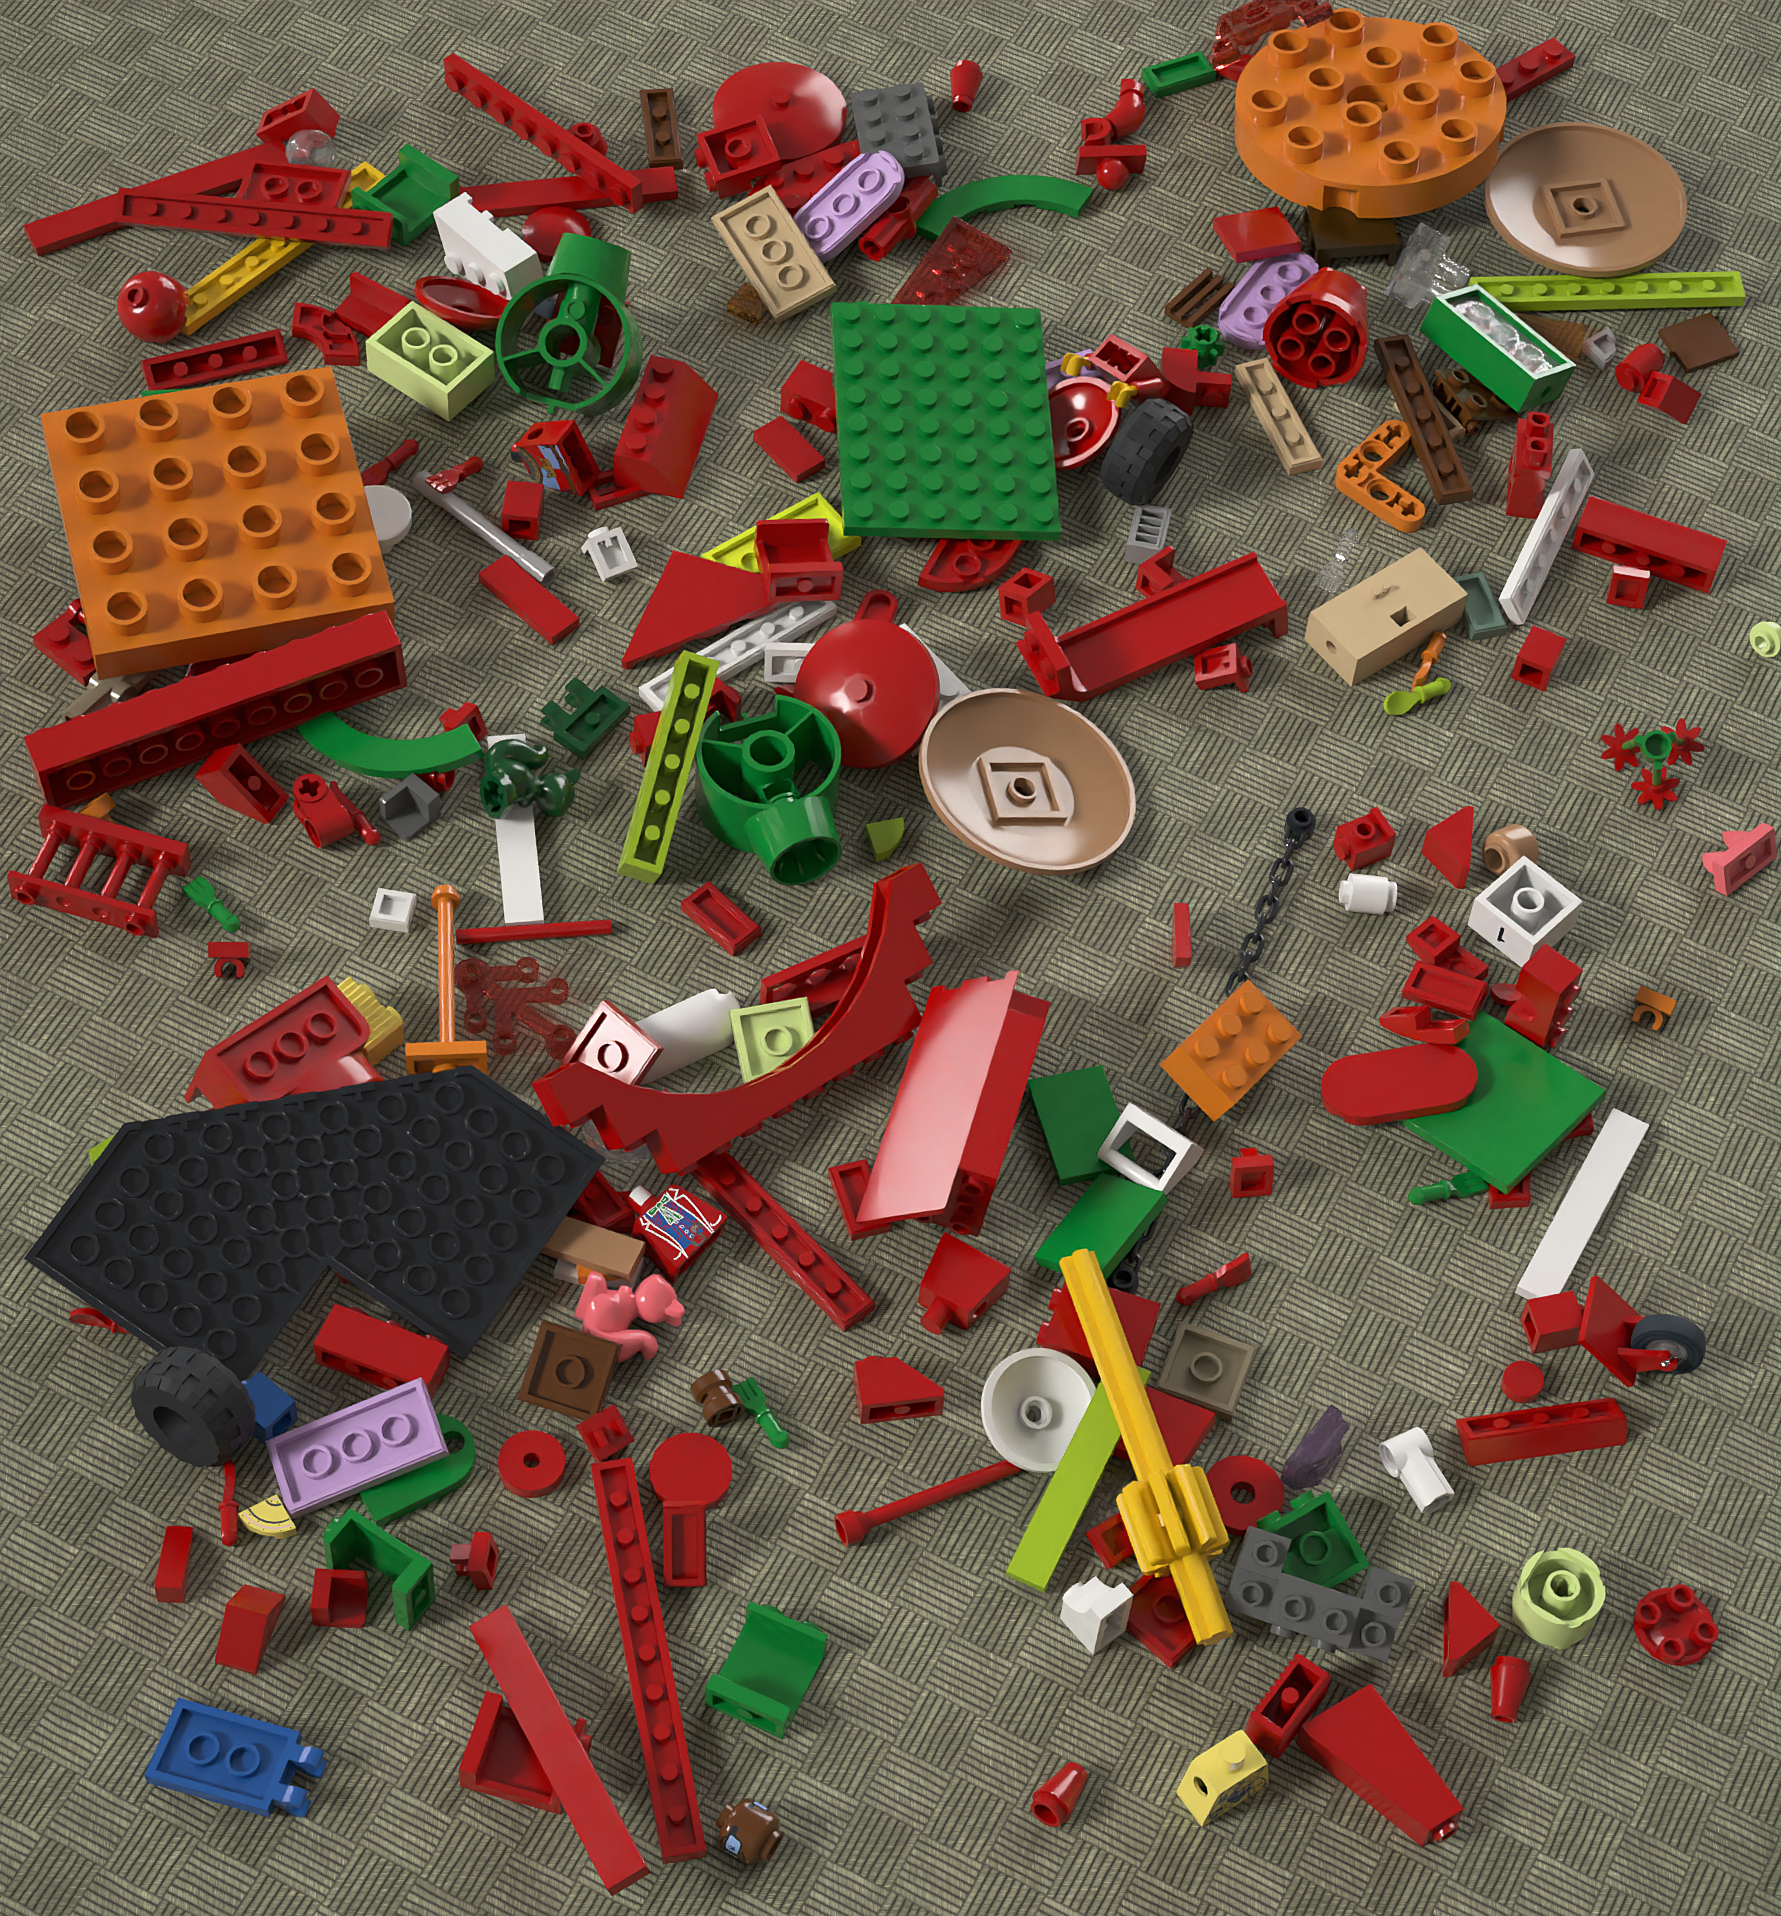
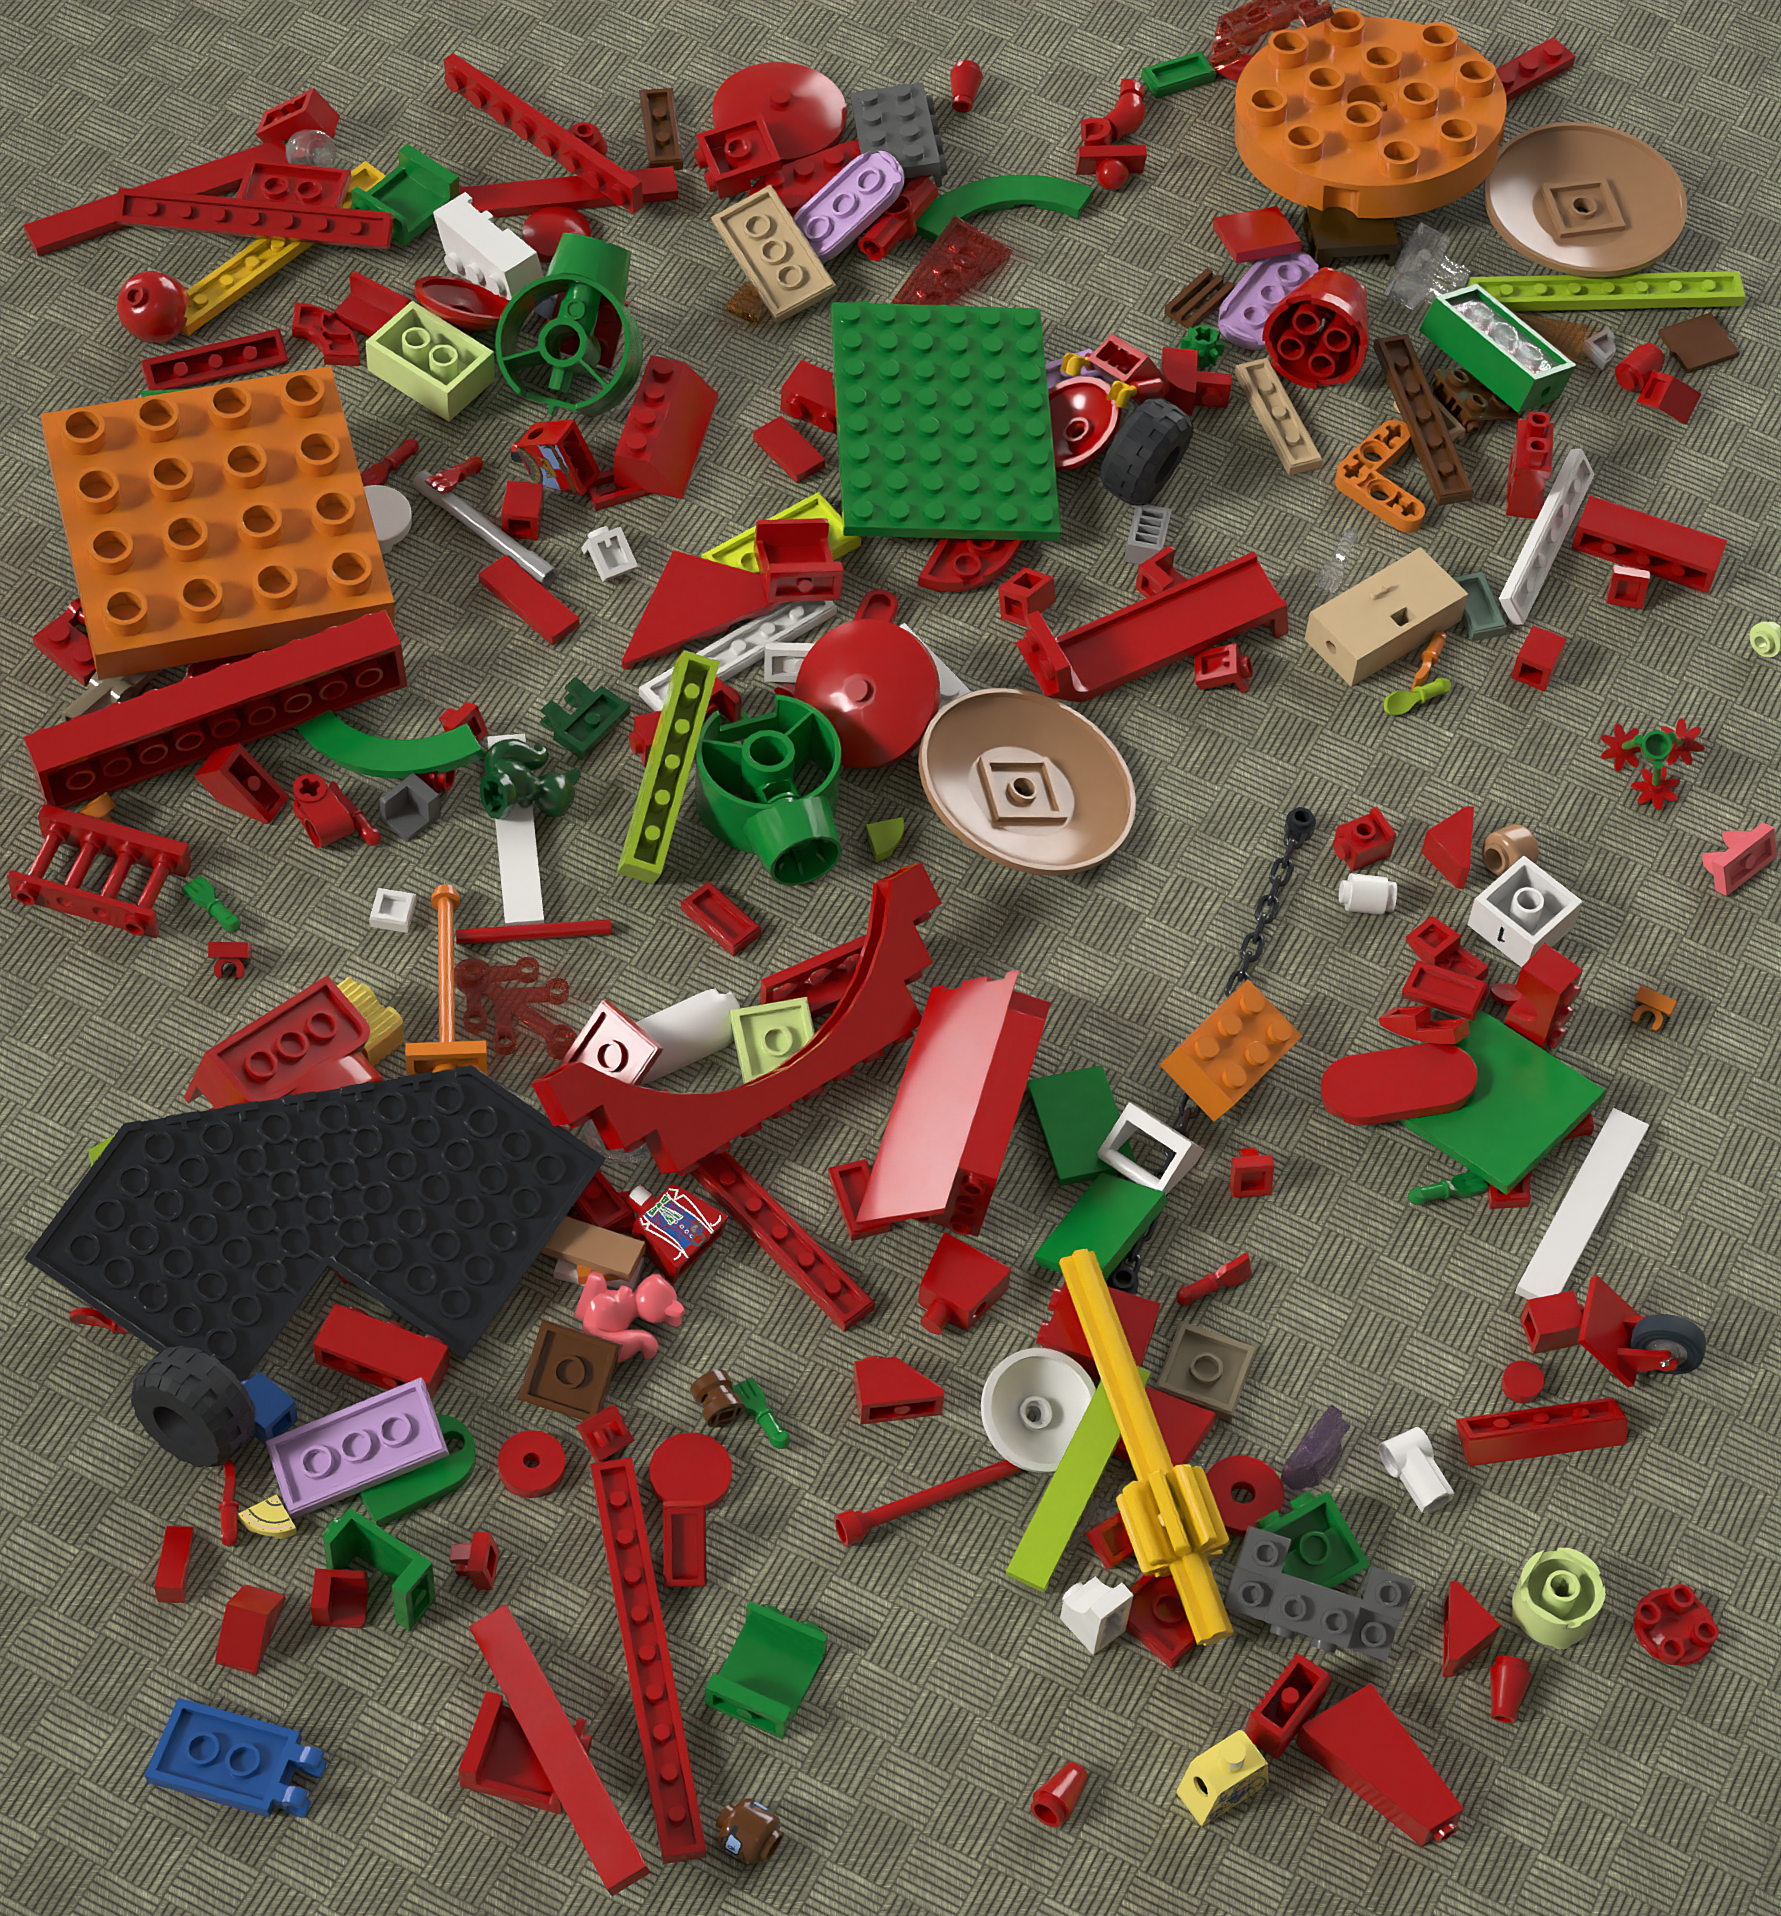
(1181, 936): red tile -> none

